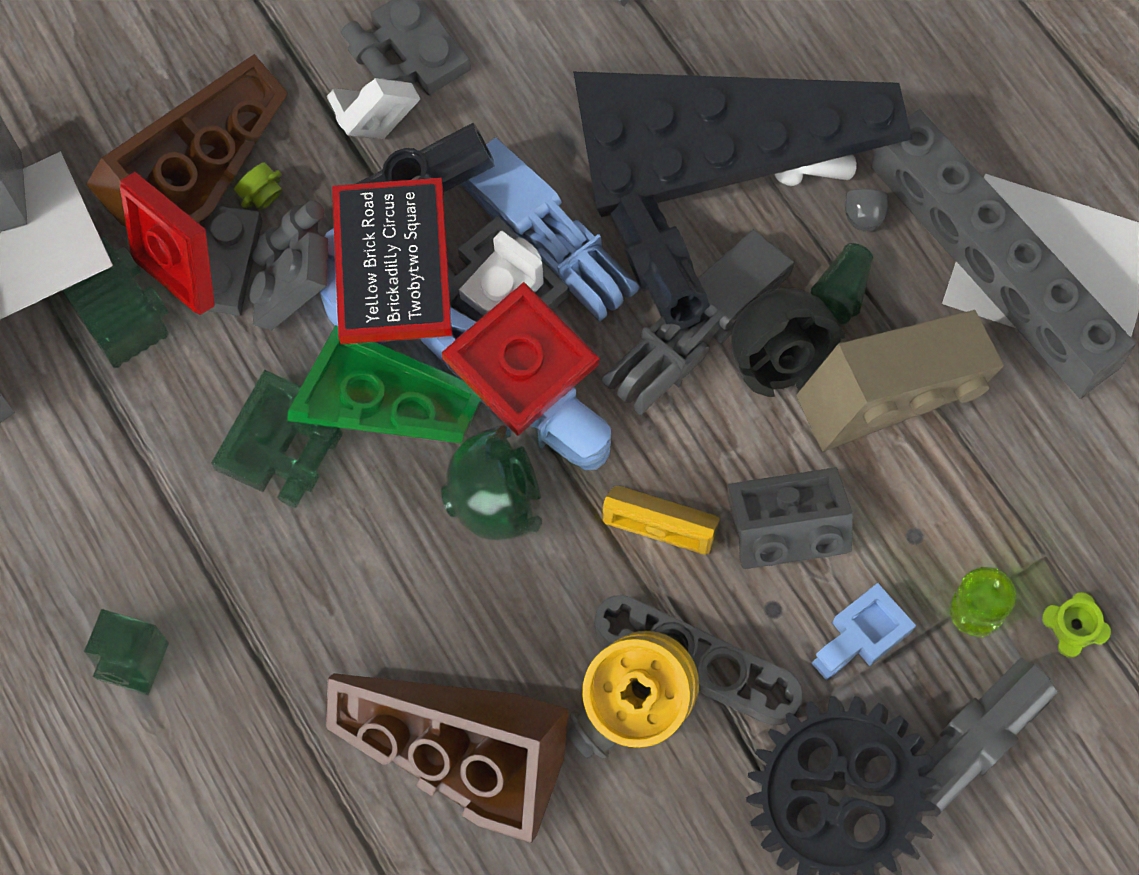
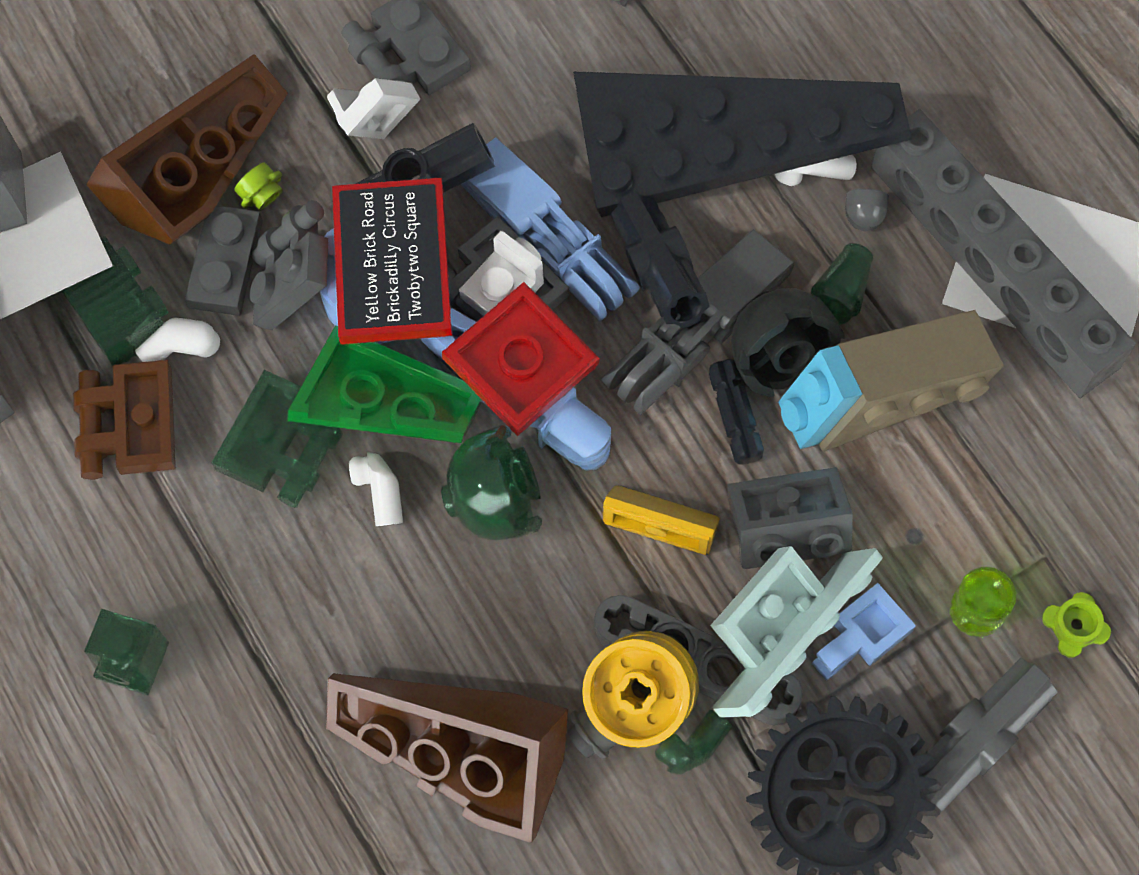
(142, 419): none -> reddish brown plate
(167, 243): red tile -> none
(180, 336): none -> white arm
(383, 484): none -> white arm
(697, 749): none -> clear green arm
(736, 412): none -> black axle
(779, 619): none -> light aqua bracket
(819, 397): none -> medium azure plate

